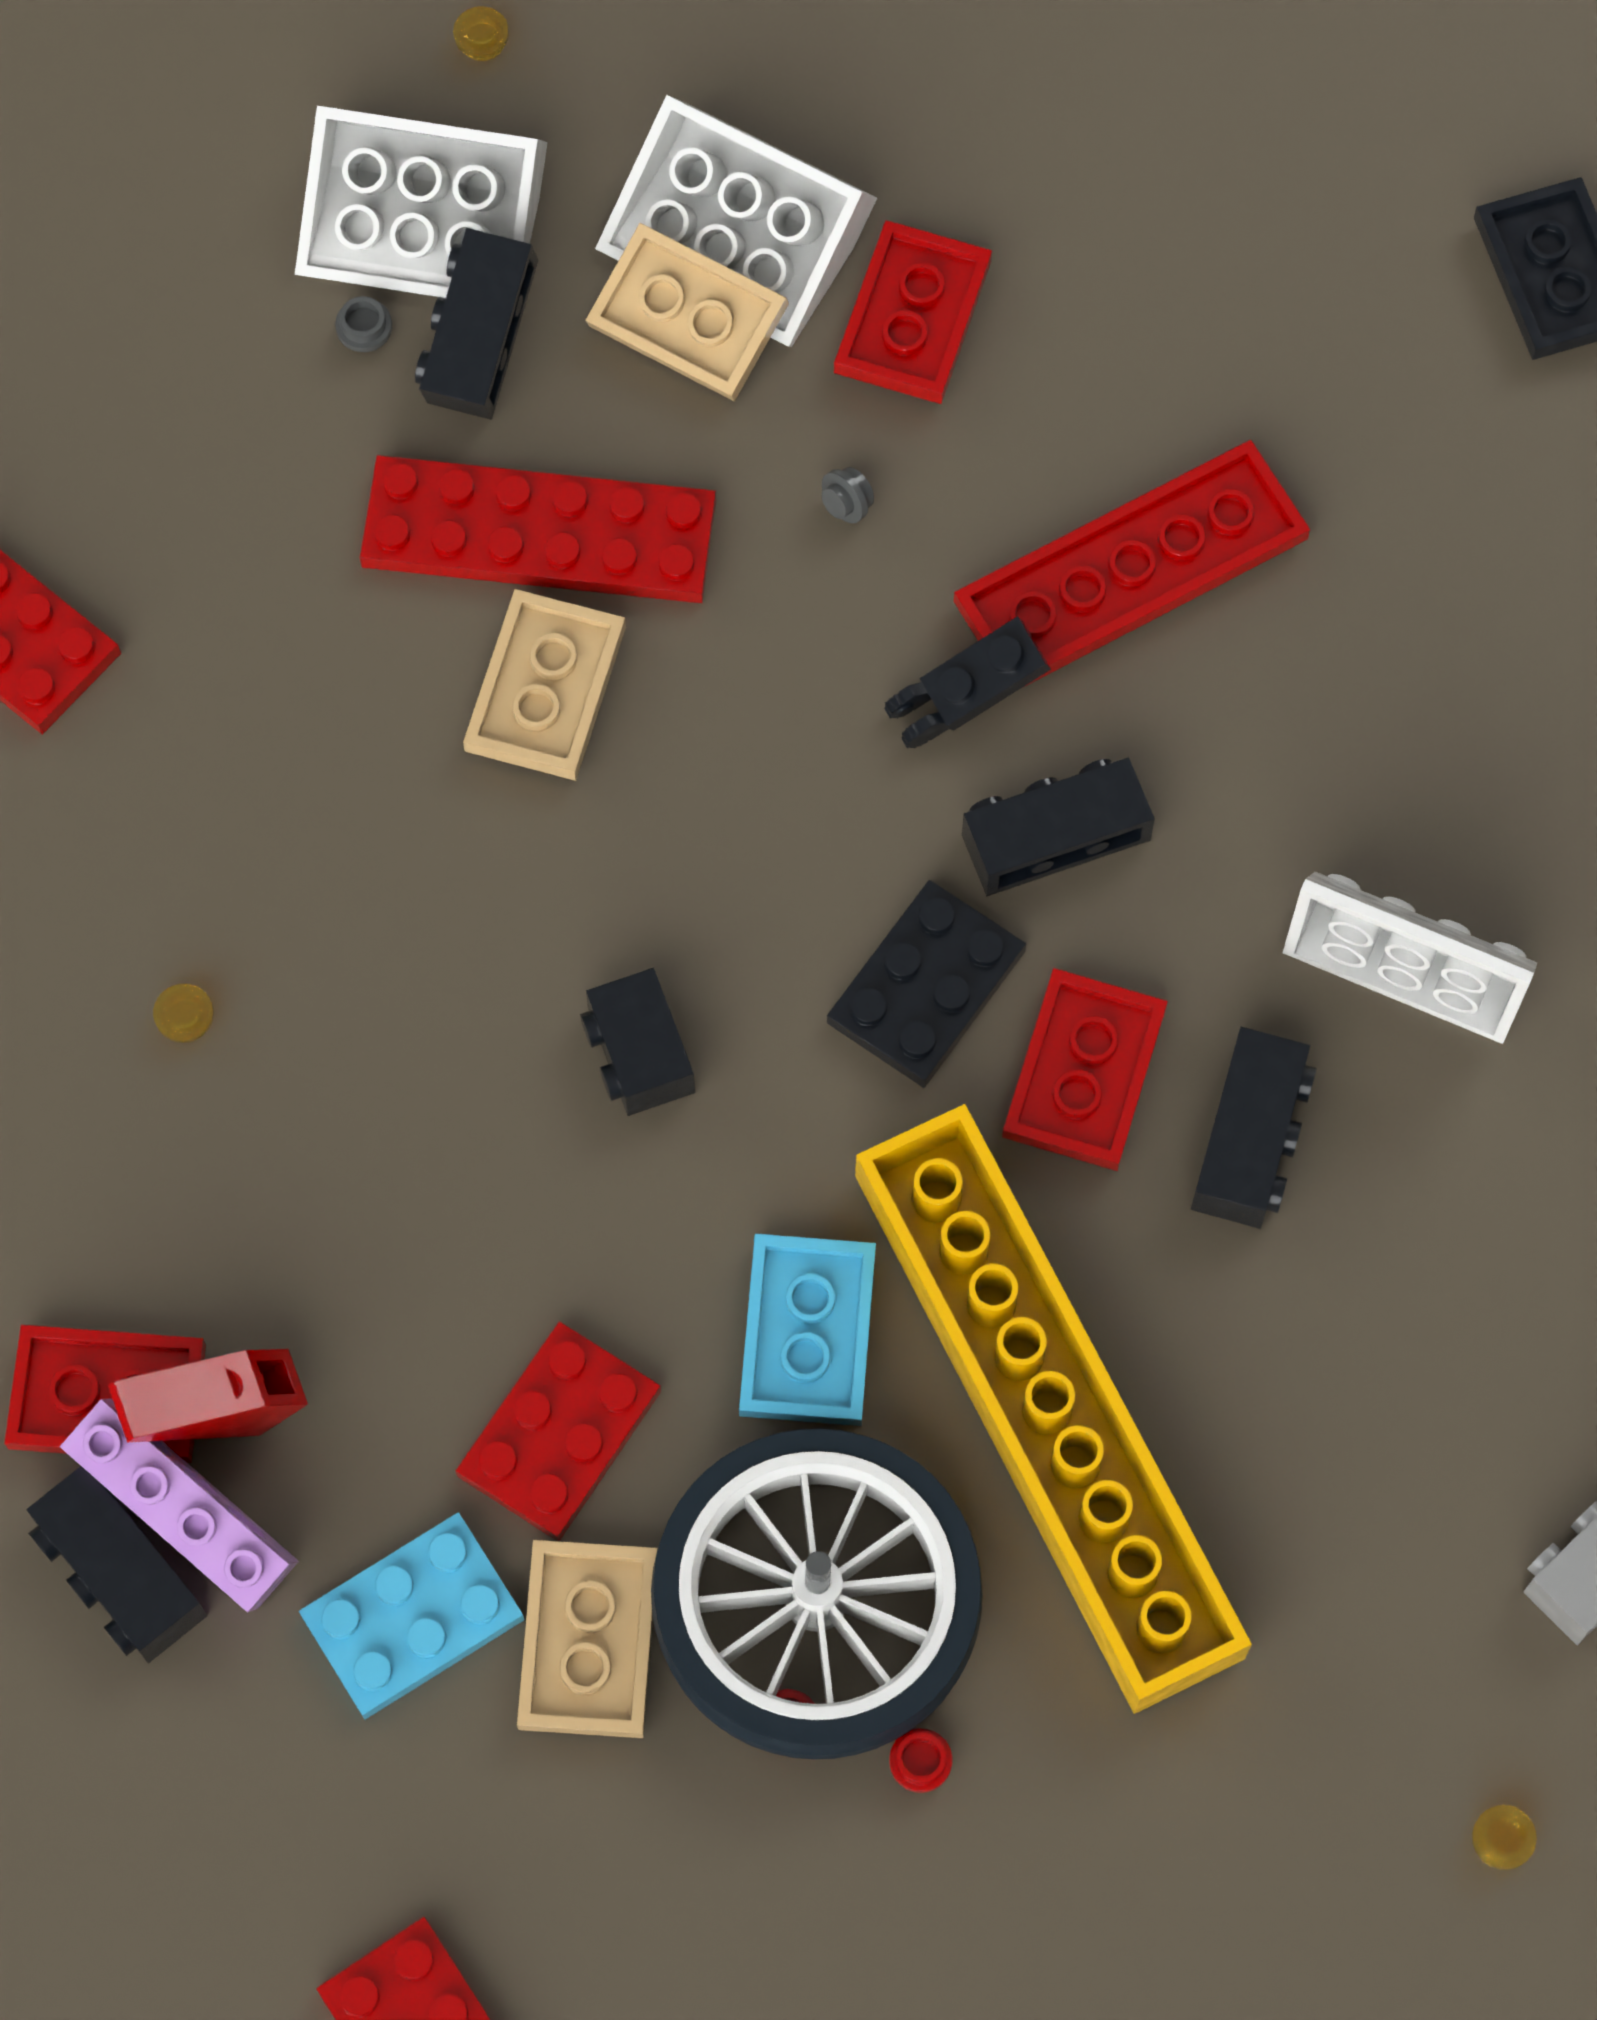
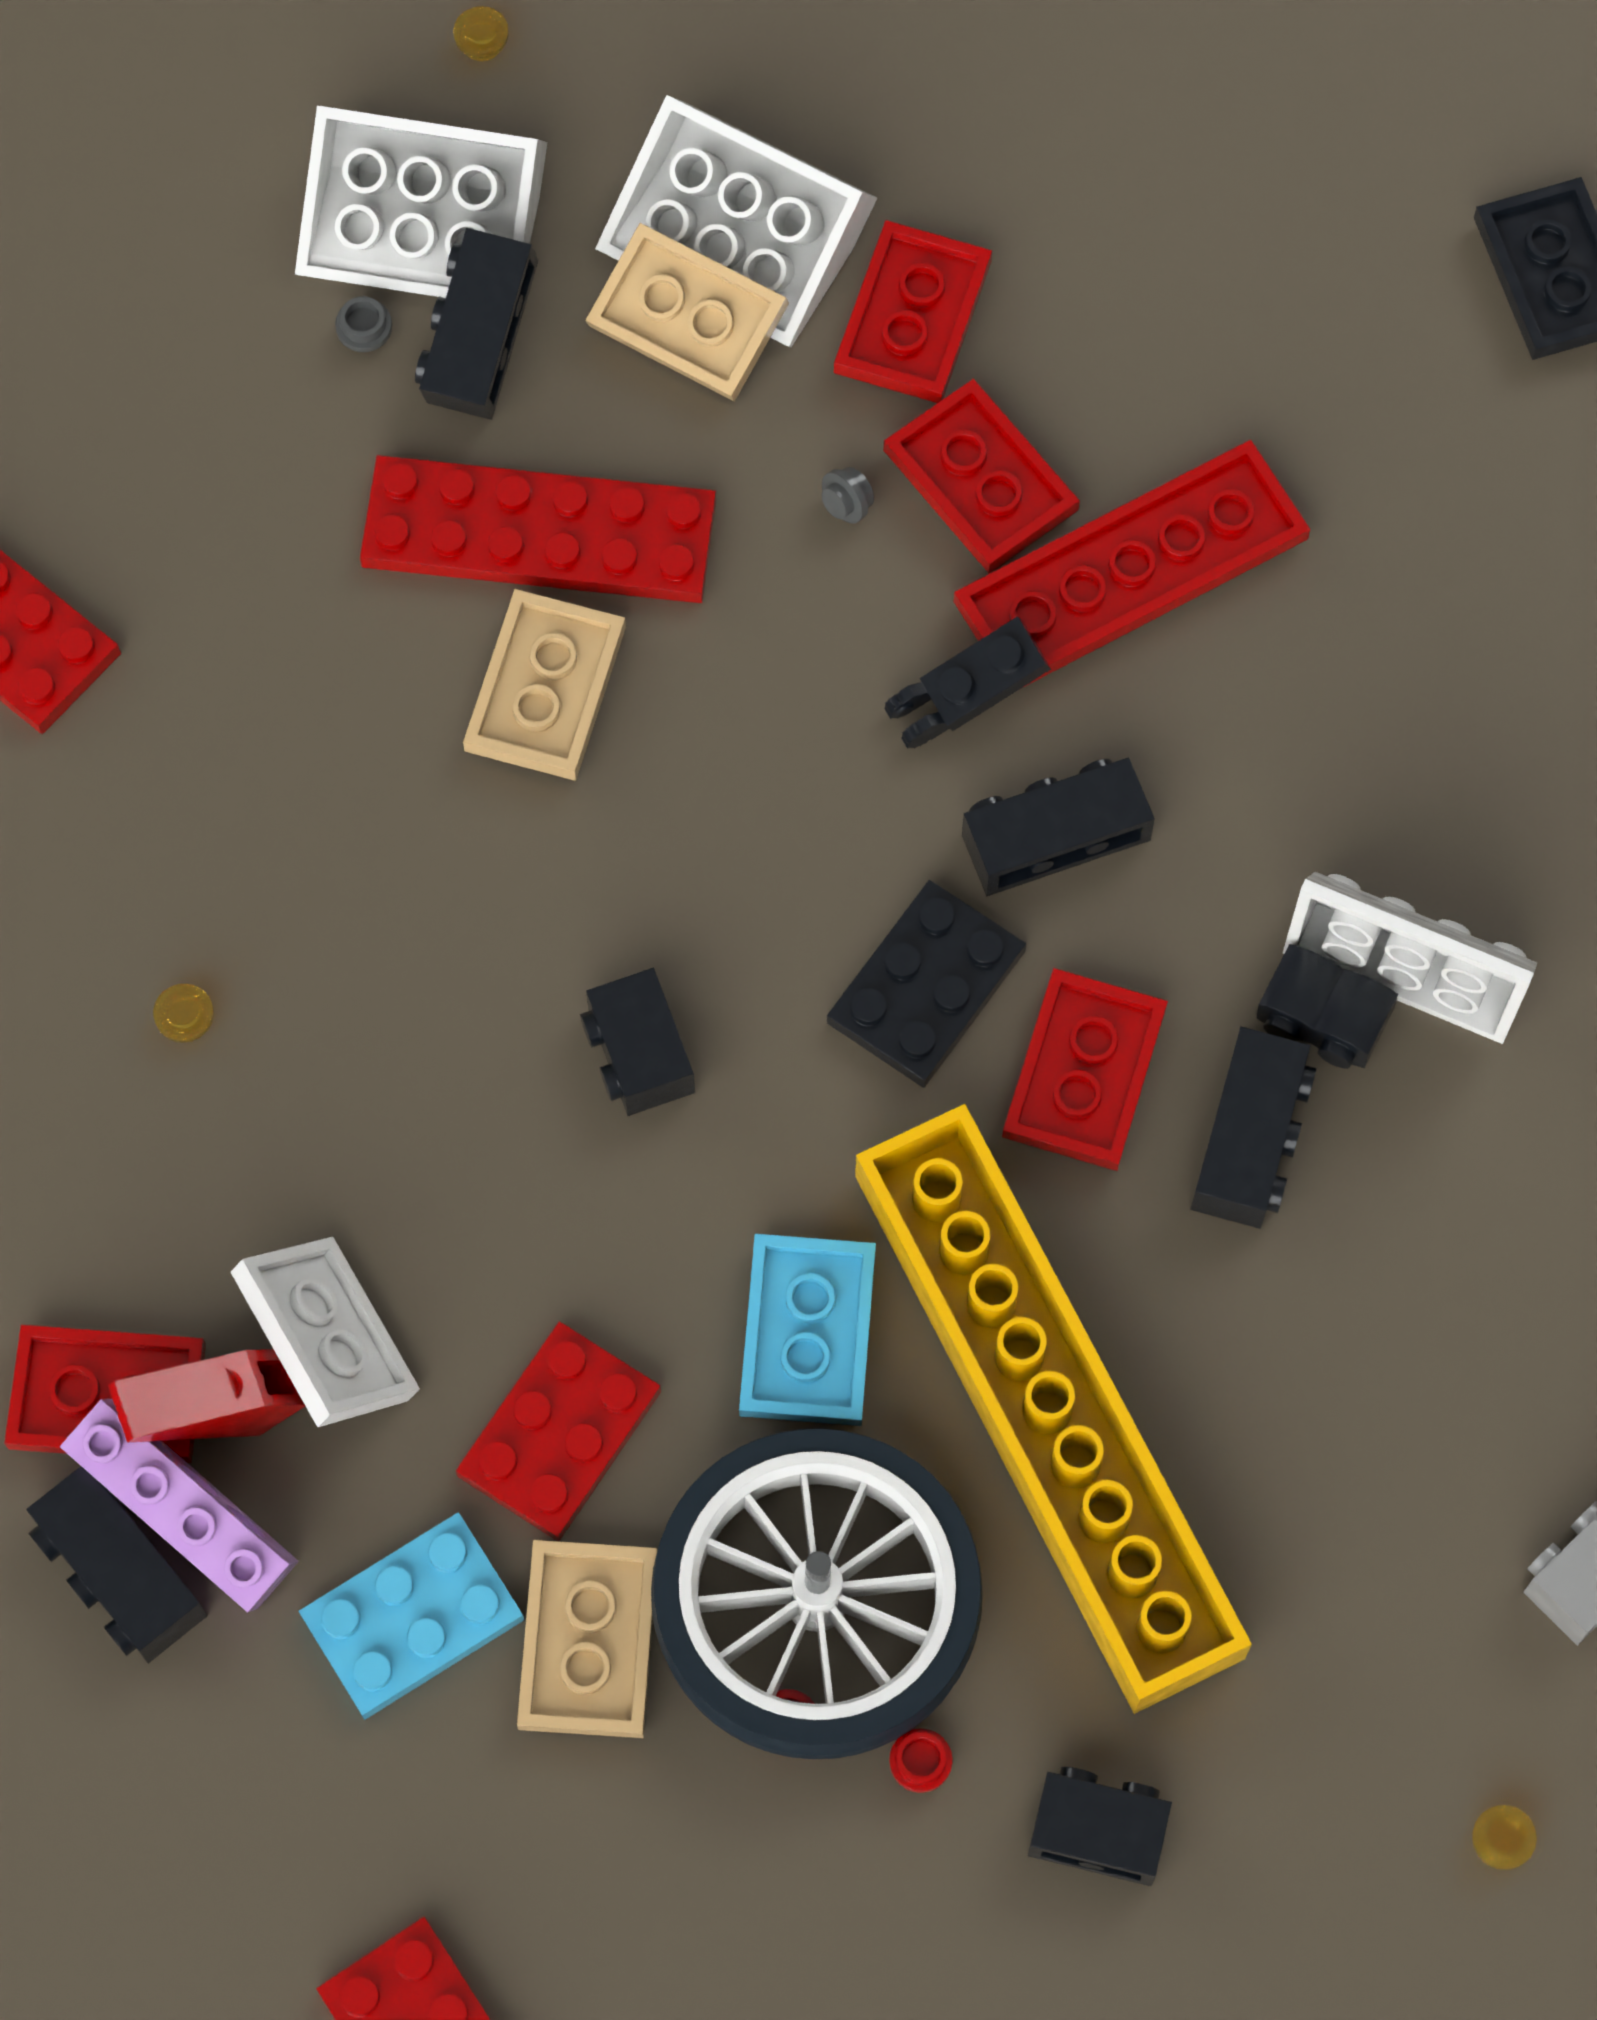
(325, 1331): none -> white plate
(981, 475): none -> red plate
(1100, 1826): none -> black brick
(1326, 1007): none -> black brick

